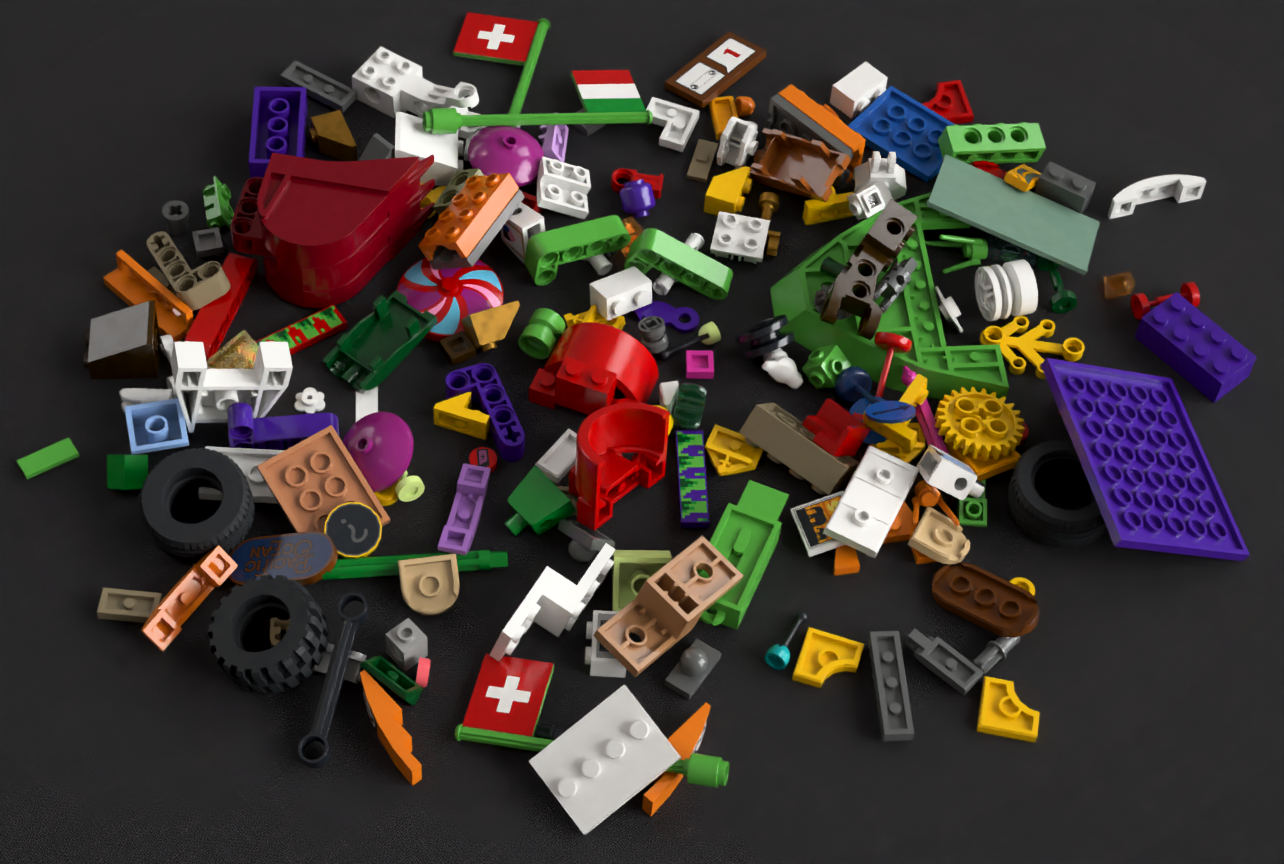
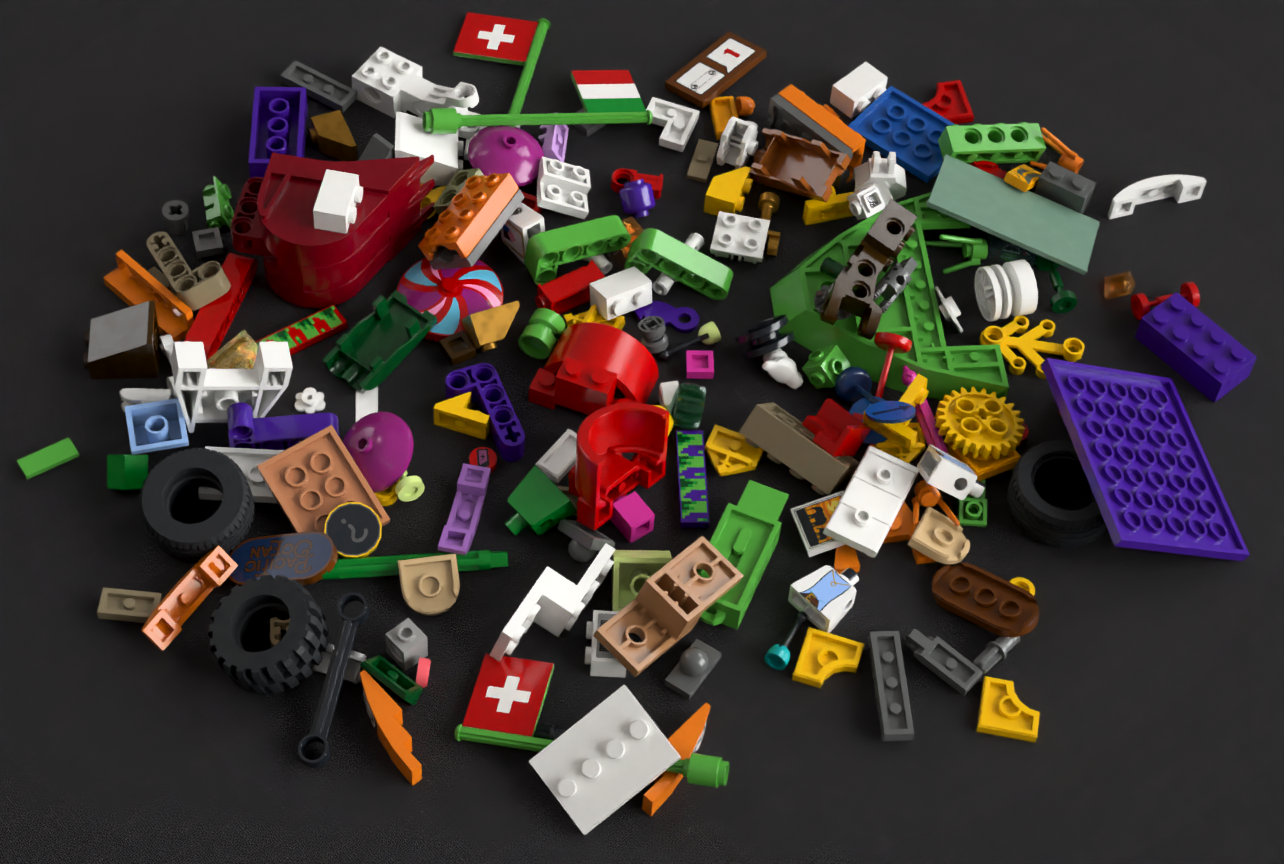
(337, 201): none -> white brick
(568, 290): none -> red window
(632, 517): none -> dark pink brick
(824, 596): none -> white torso
(1068, 160): none -> orange plant

